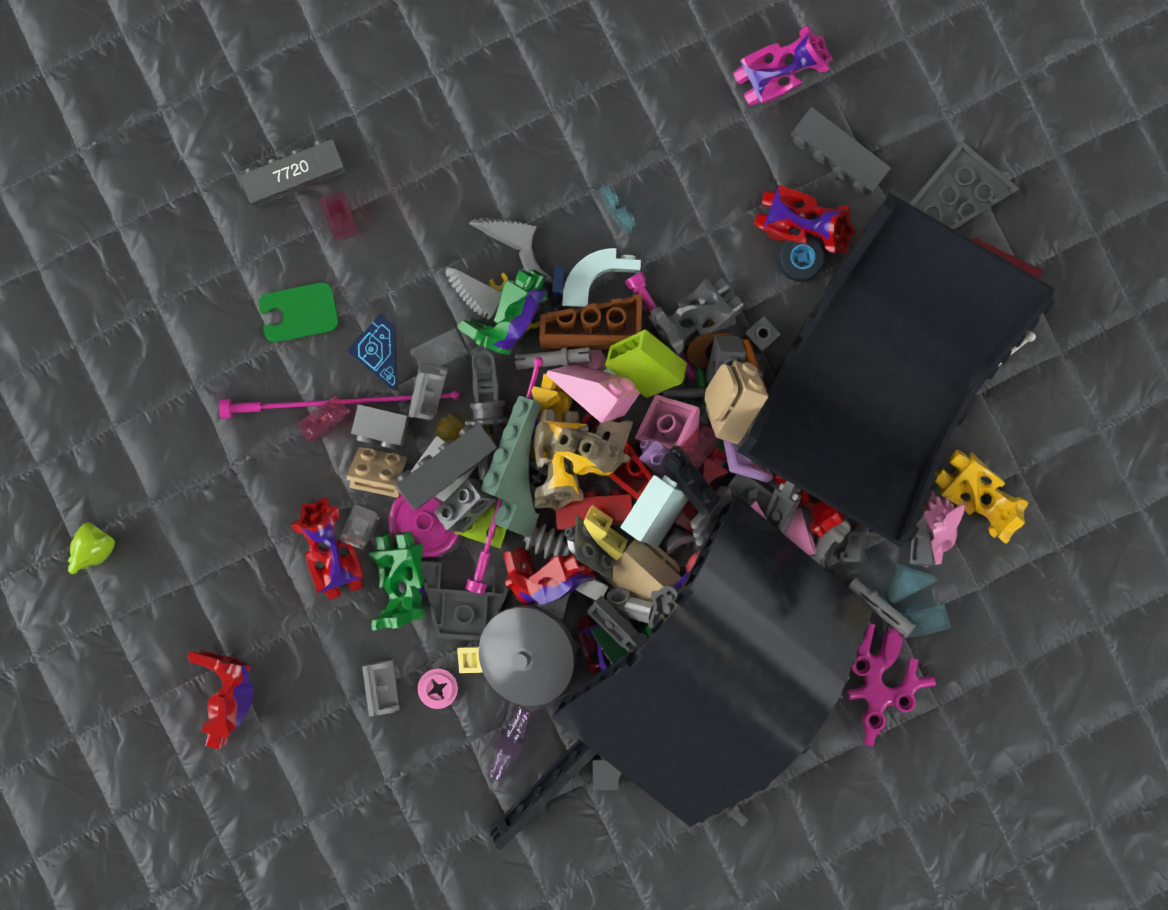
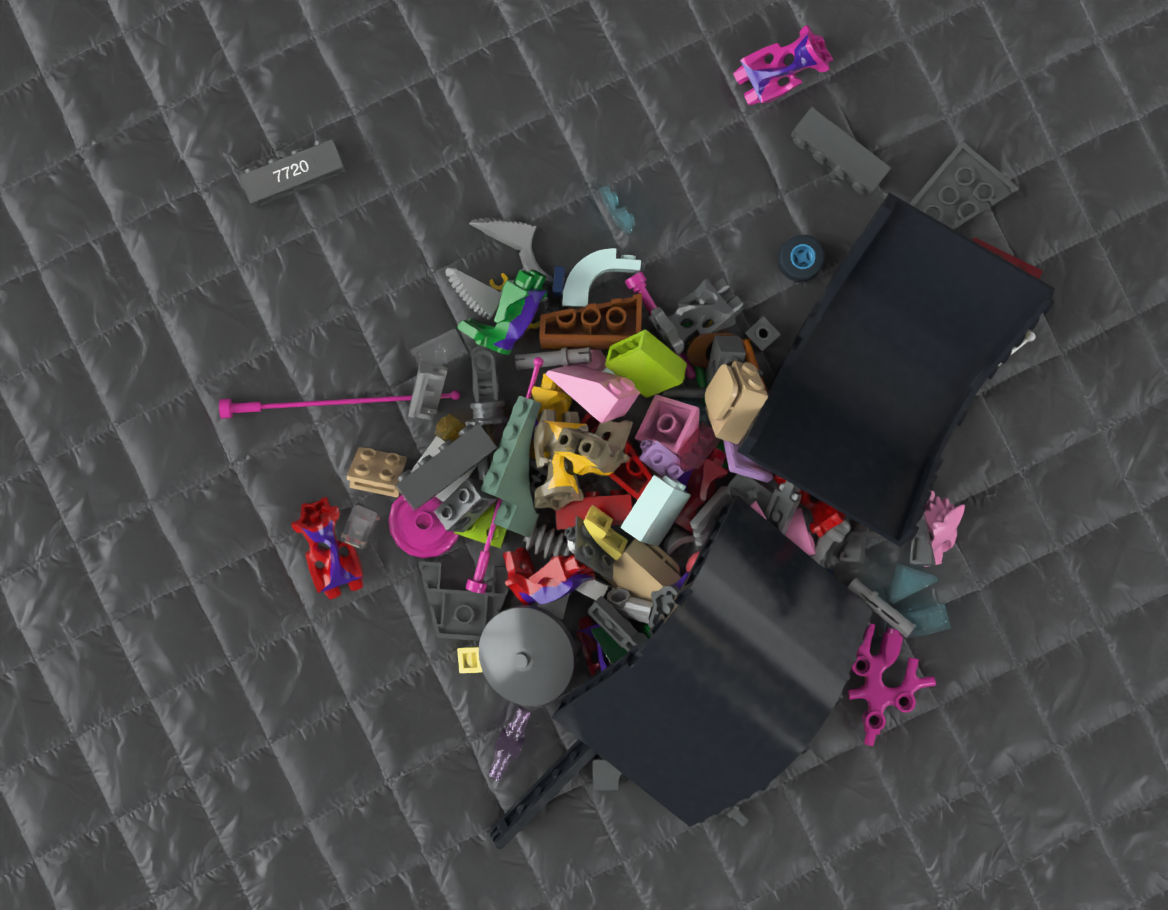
(89, 548): lime piece -> none
(231, 702): red hips -> none
(305, 309): green piece -> none
(322, 418): clear pink hinge -> none
(339, 215): clear pink slope -> none
(377, 350): dark blue sticker -> none
(380, 425): light grey brick -> none
(380, 688): light grey hinge -> none
(405, 567): green hips -> none
(435, 700): bright pink gear -> none
(690, 480): black hinge -> none
(831, 225): red hips -> none
(1003, 511): yellow hips -> none

